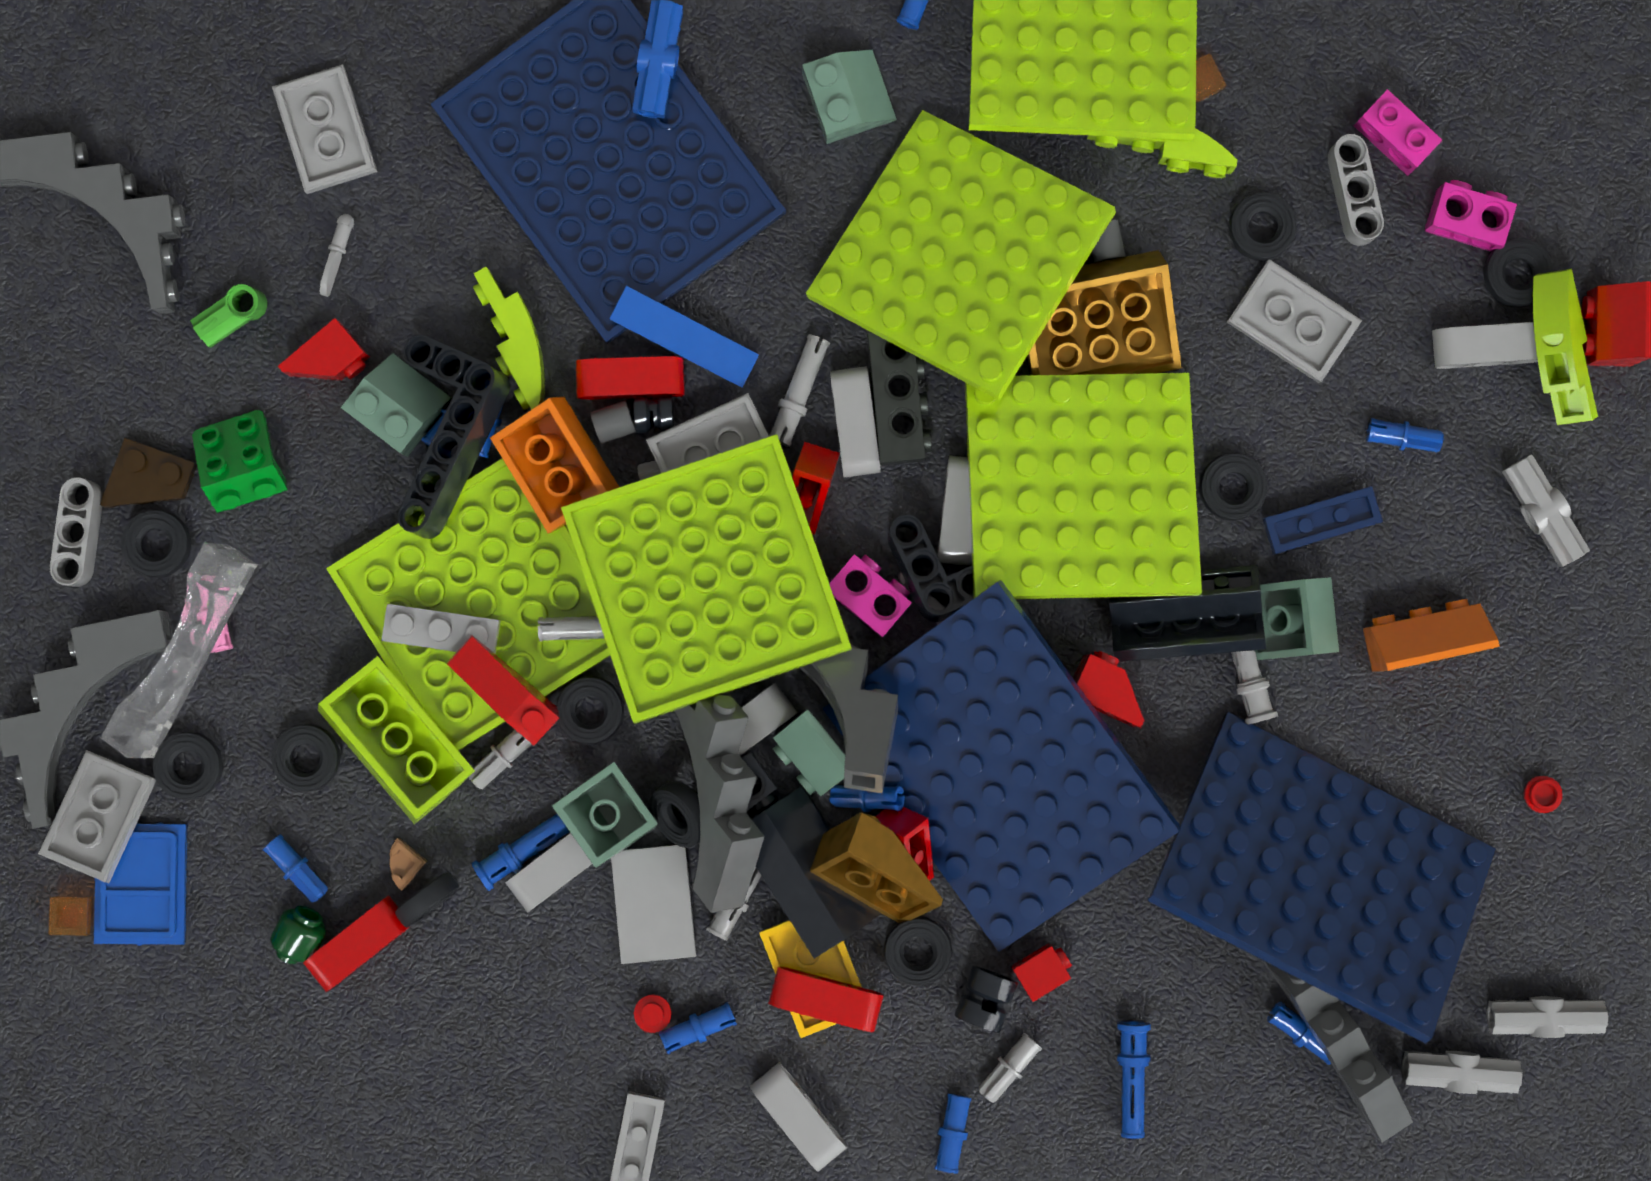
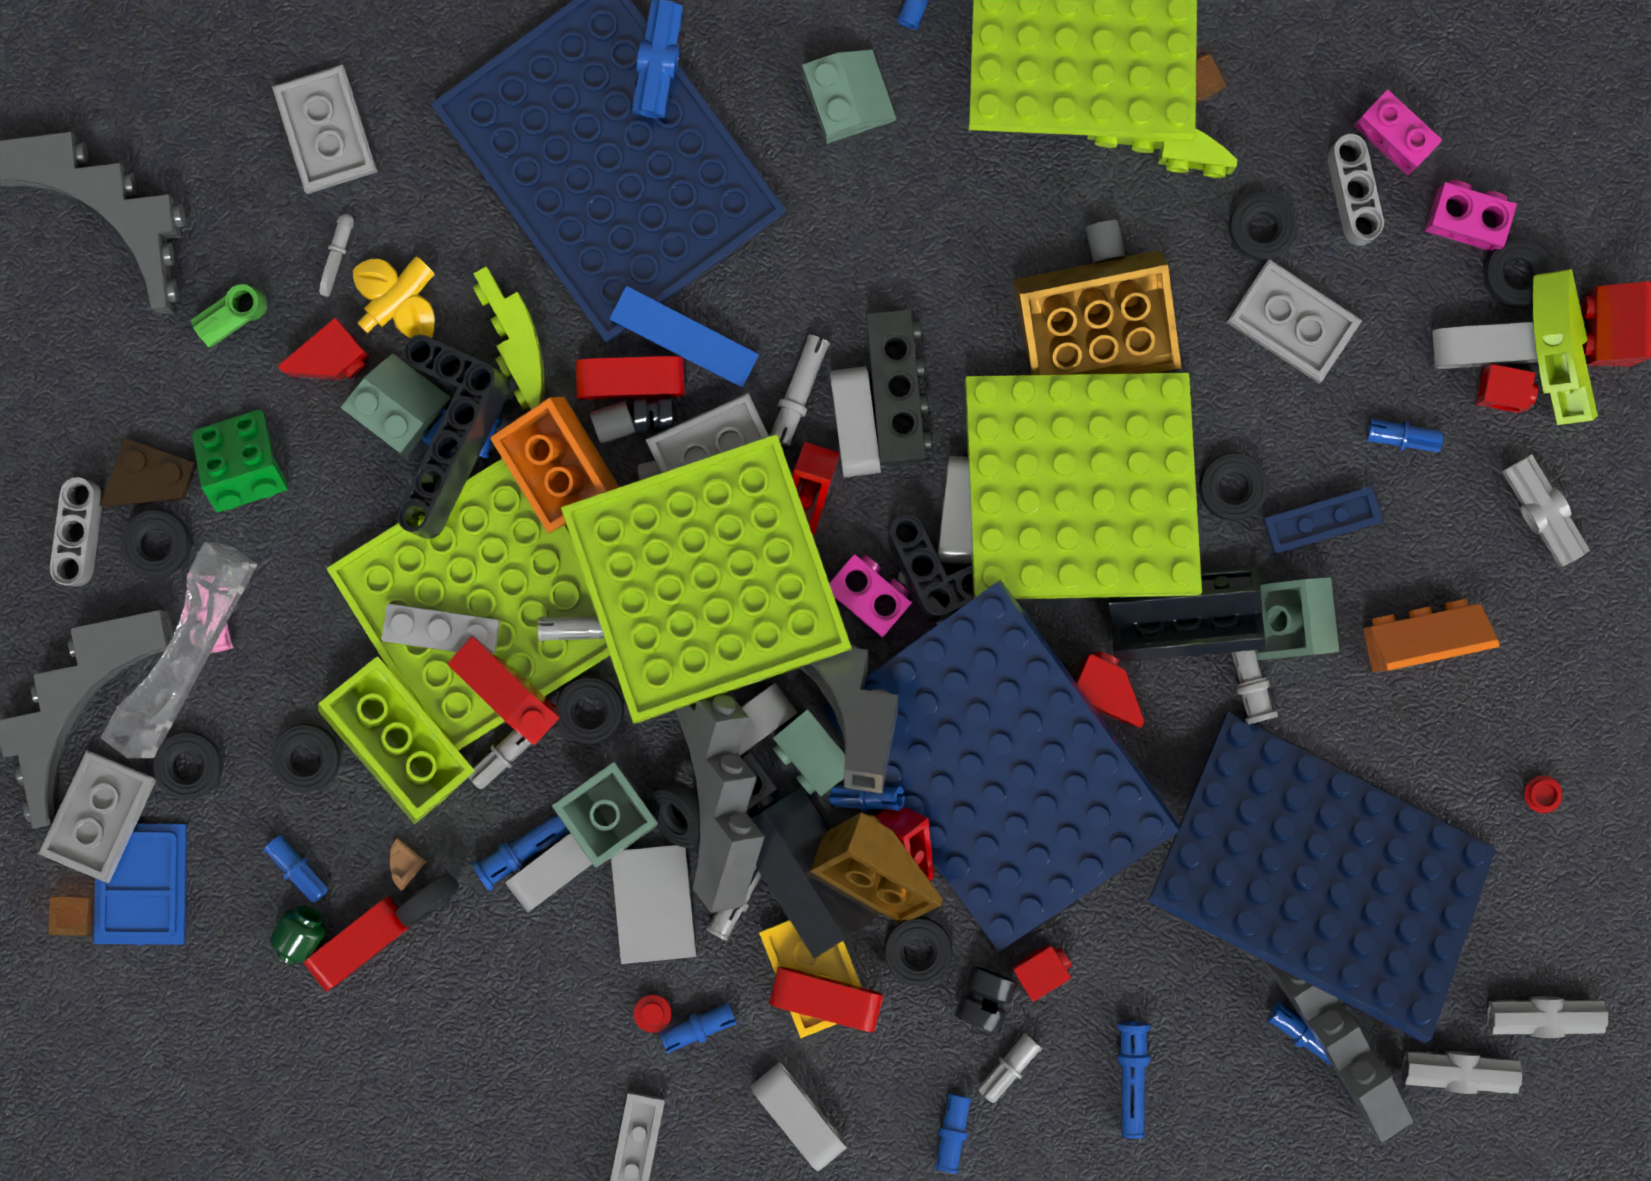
(395, 296): none -> yellow plant
(961, 254): lime plate -> none
(1506, 388): none -> red brick

